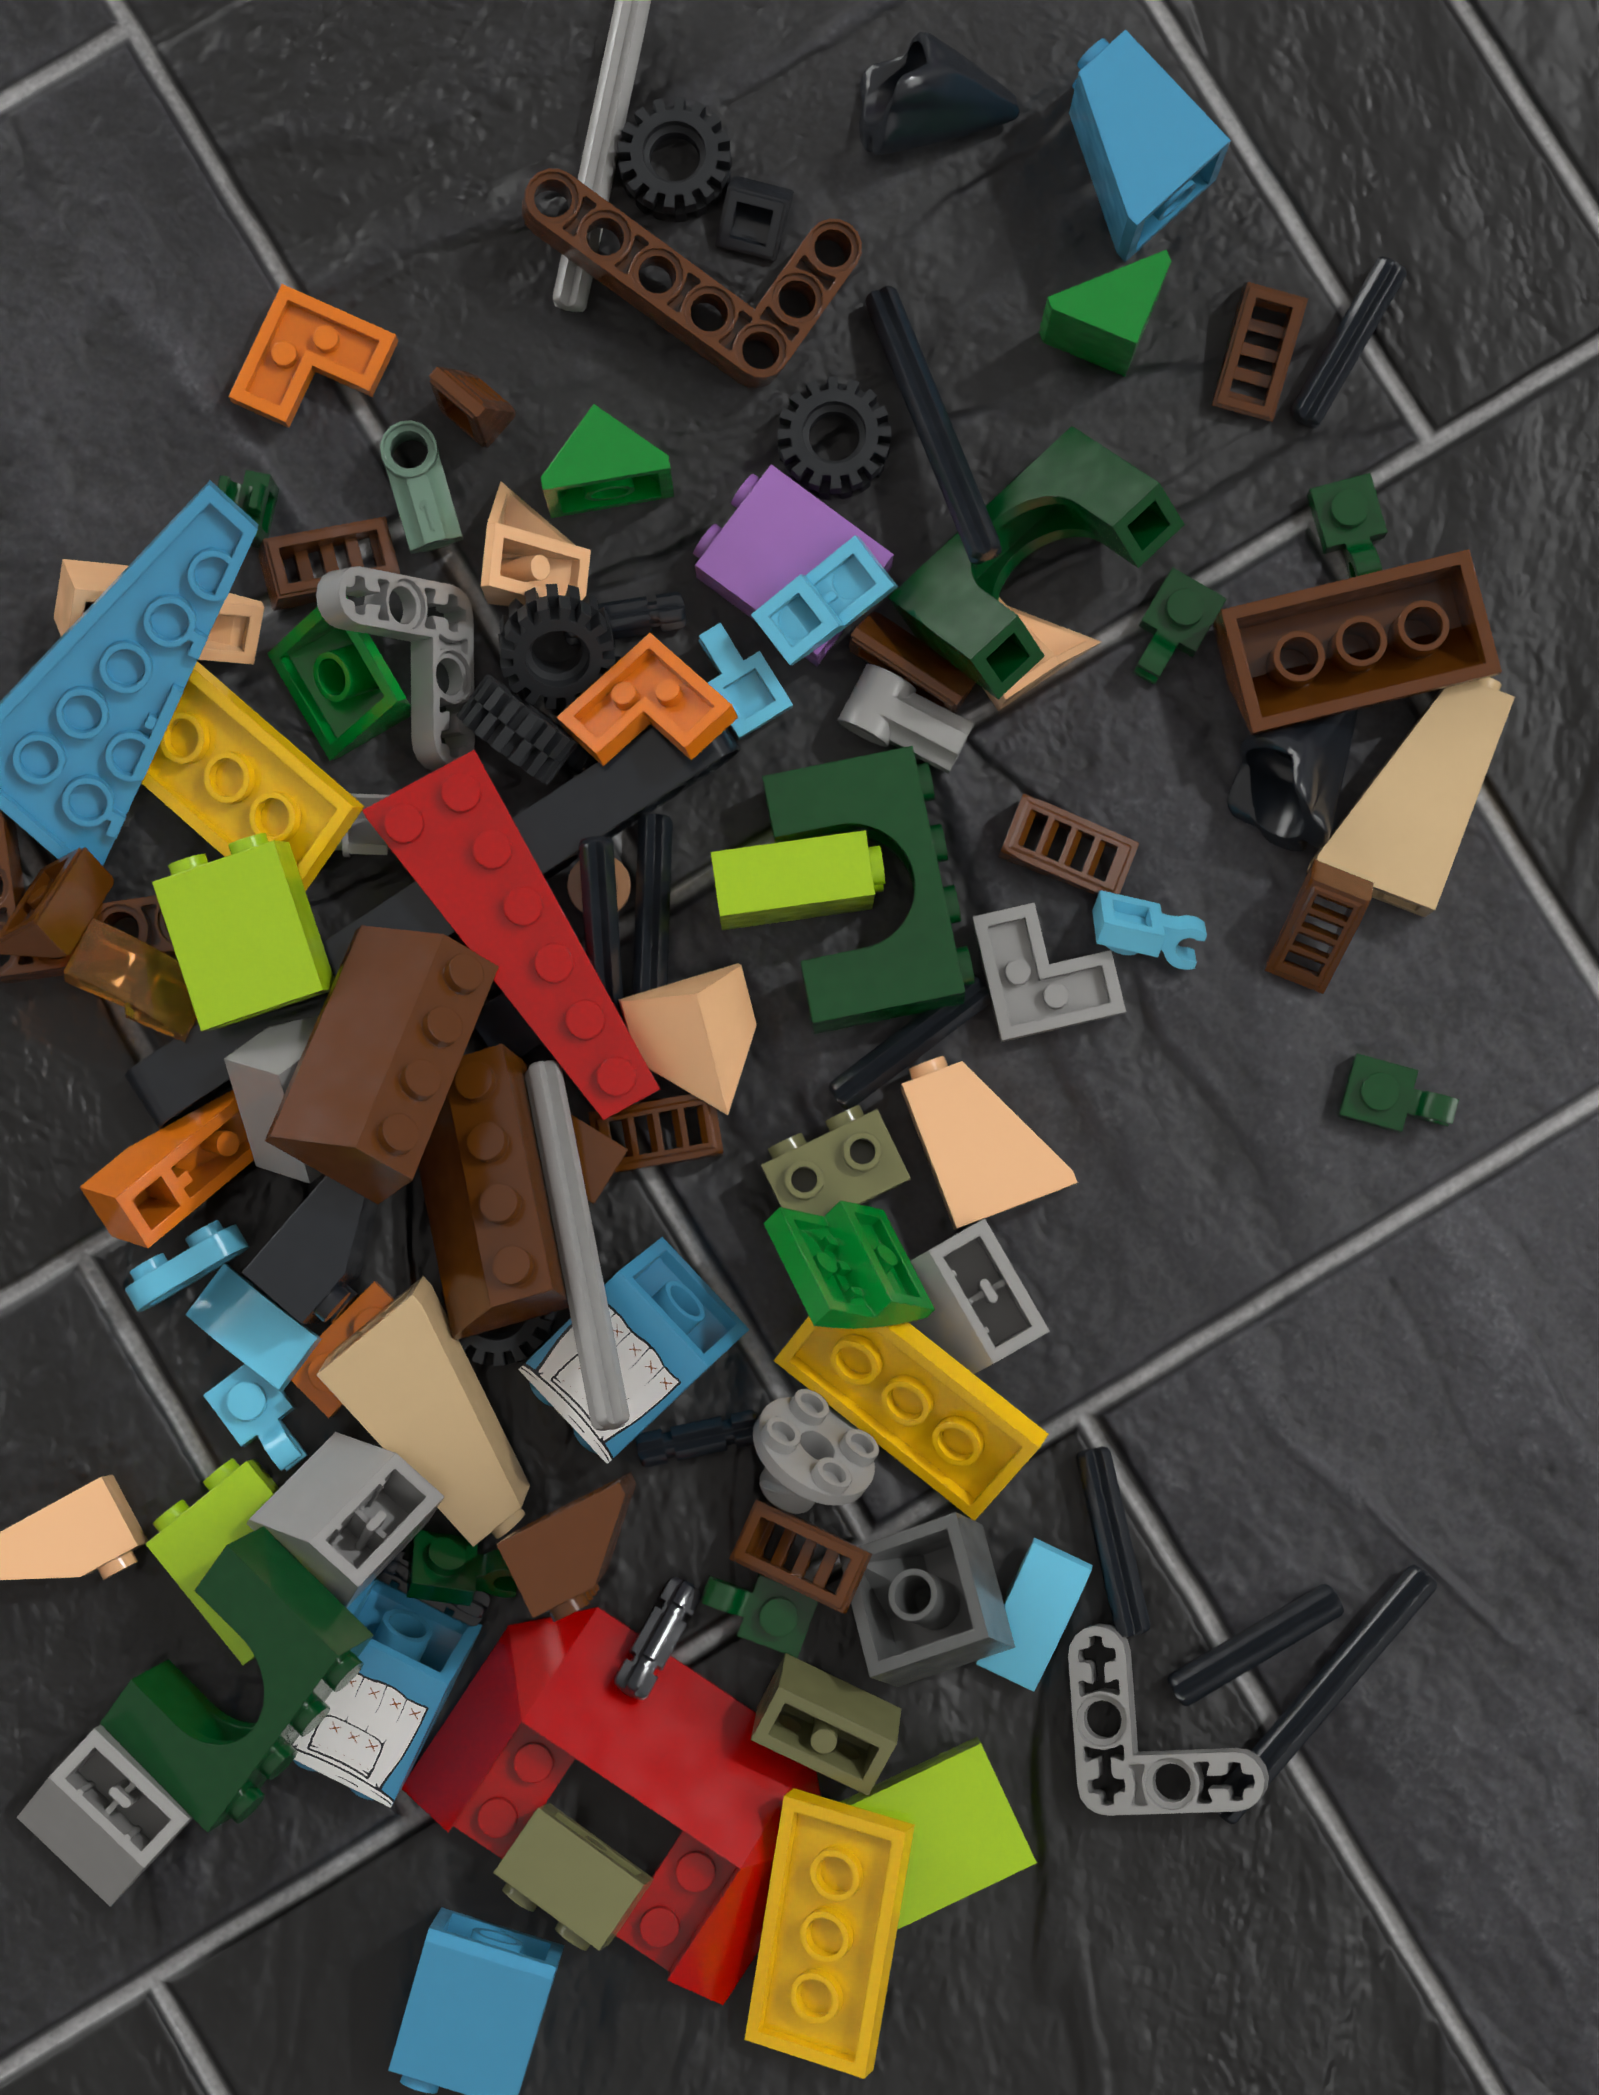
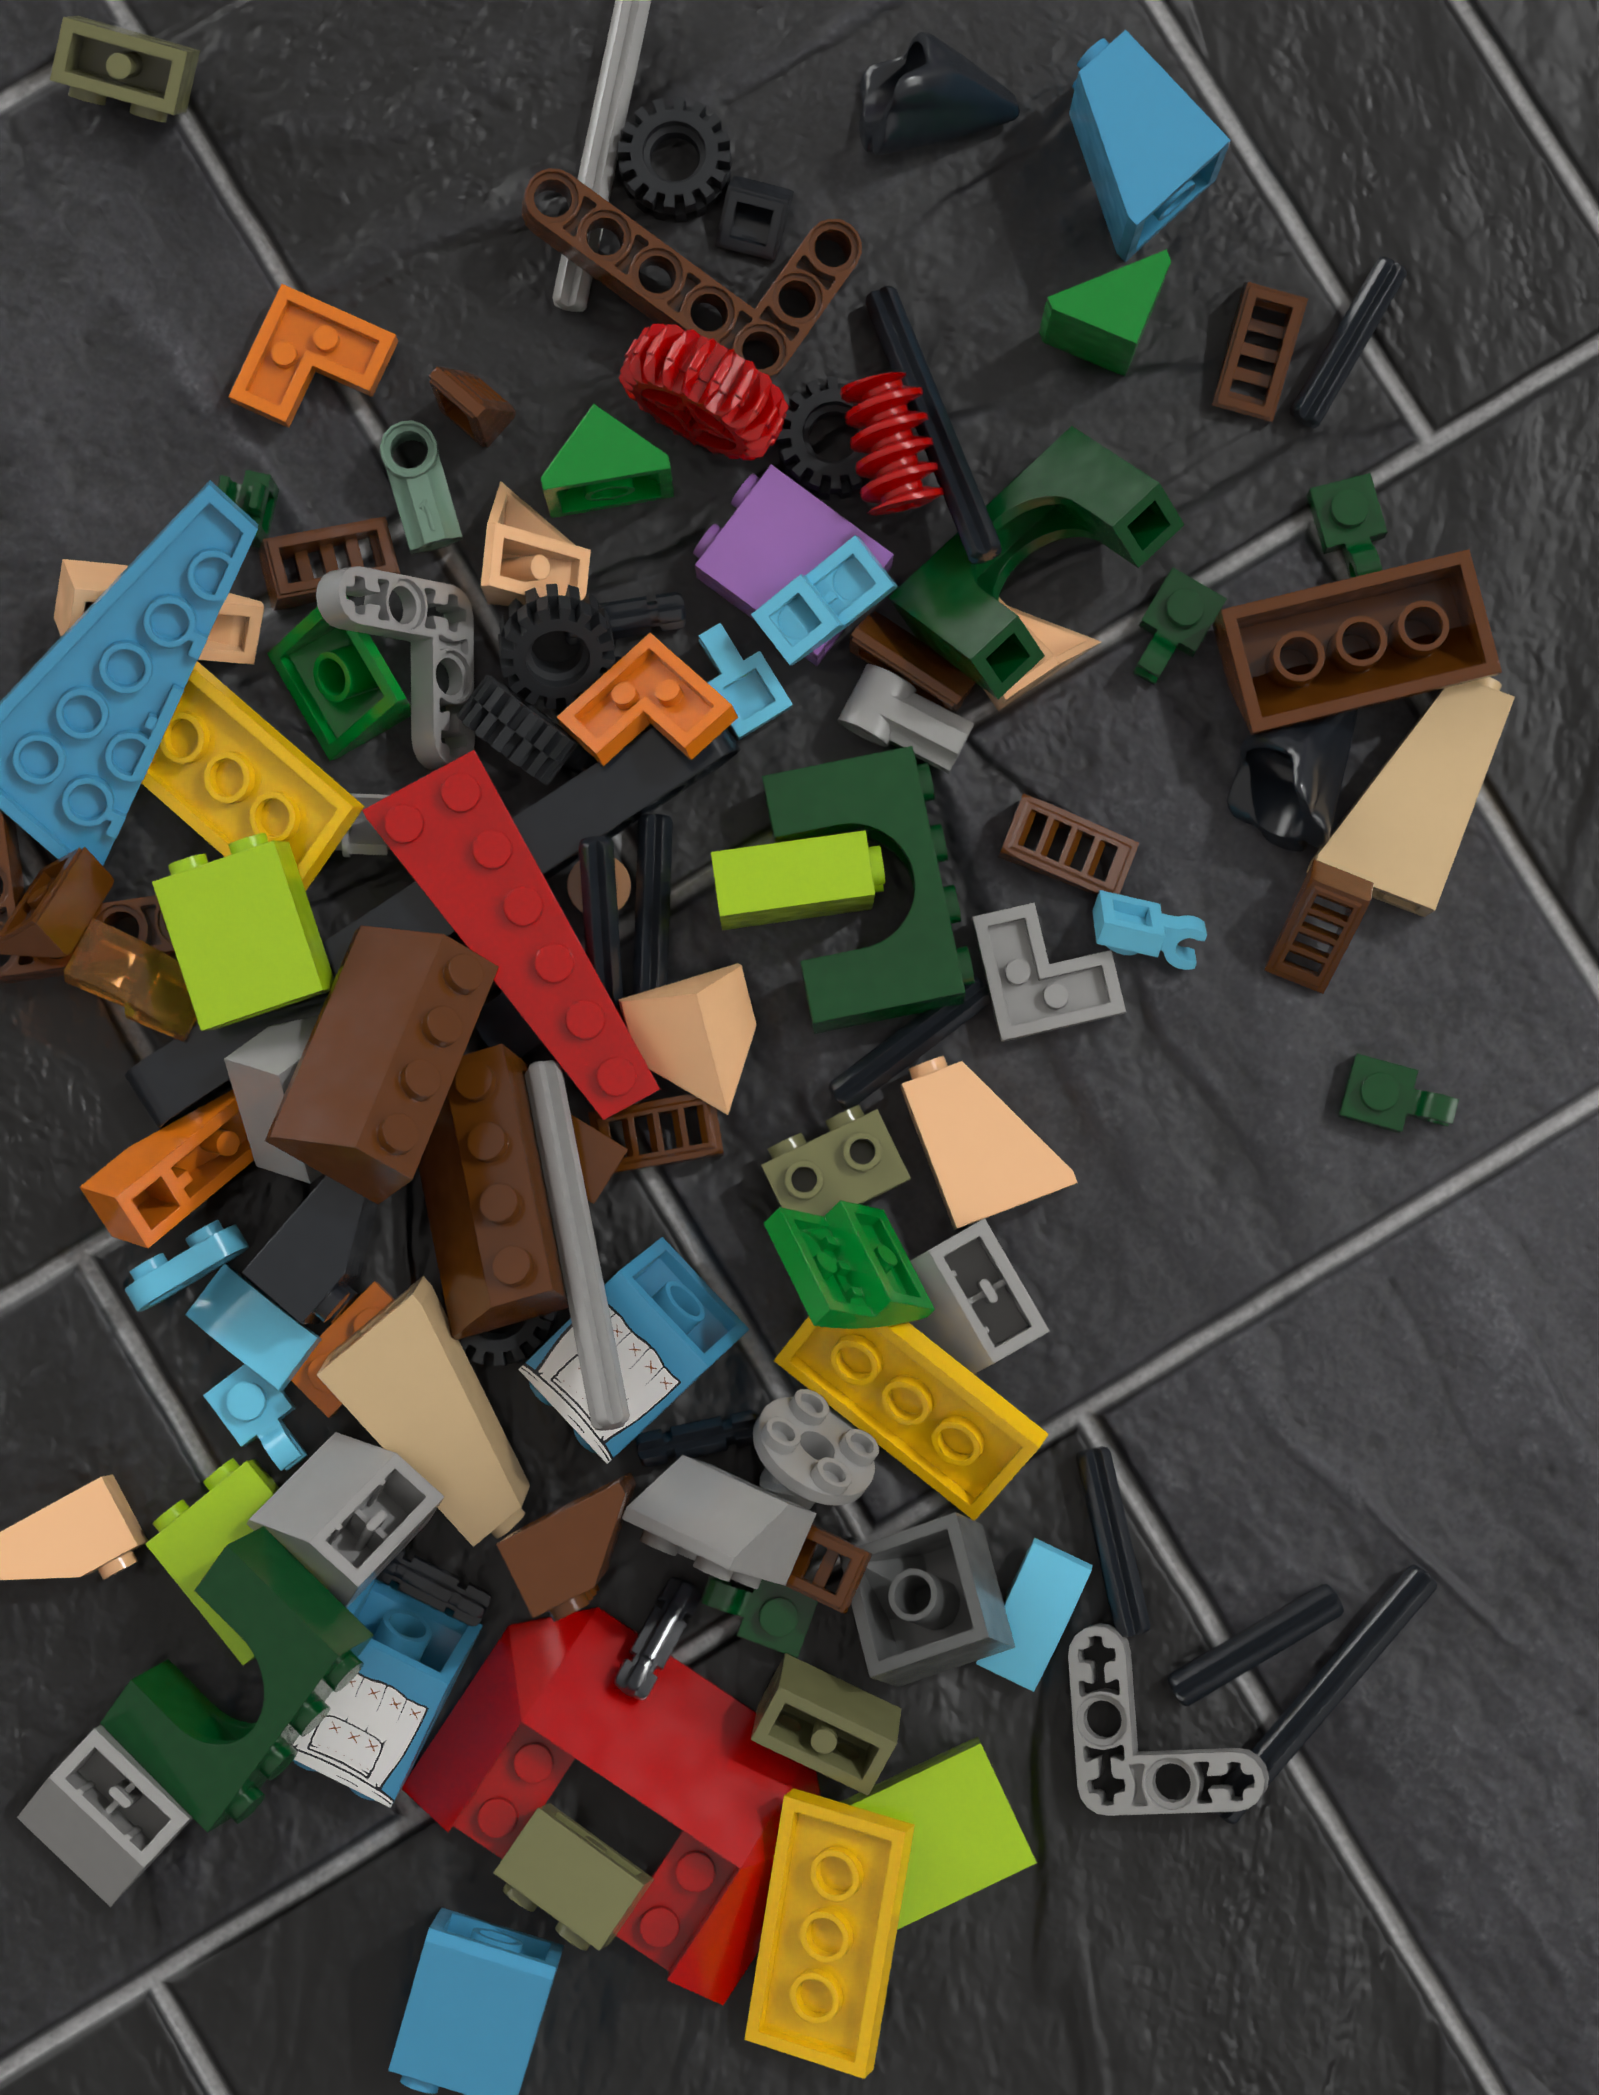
(124, 65): none -> olive brick
(451, 1571): dark green plate -> none
(703, 391): none -> red gear
(721, 1523): none -> light grey slope
(889, 442): none -> red piece

